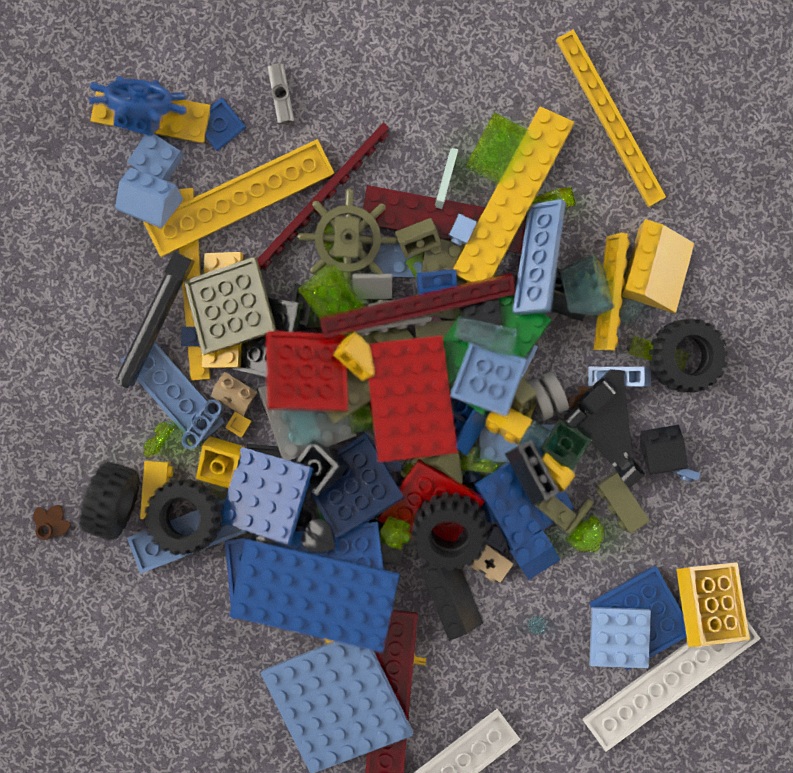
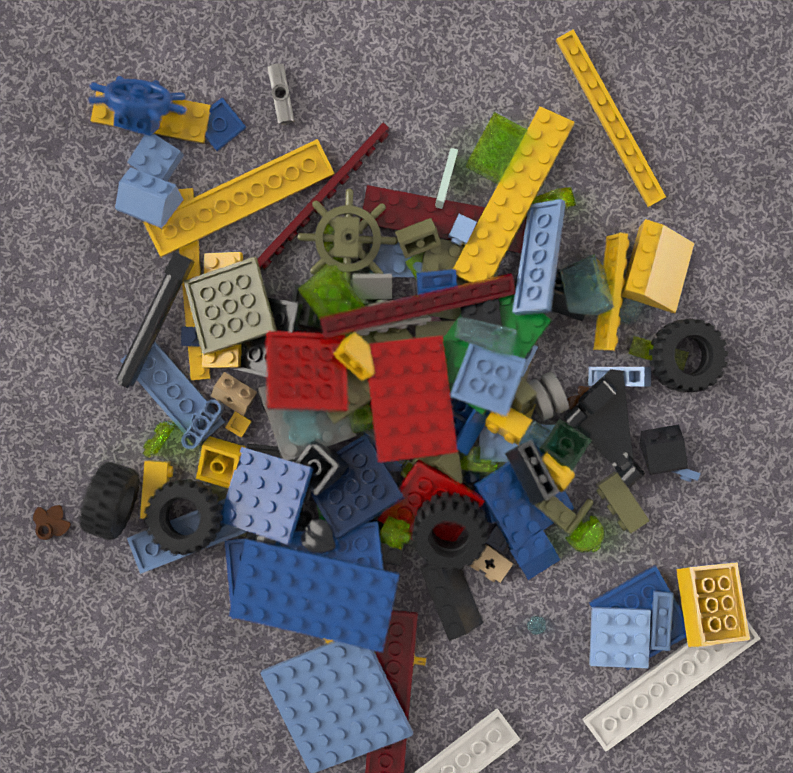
(661, 620): none -> medium blue tile

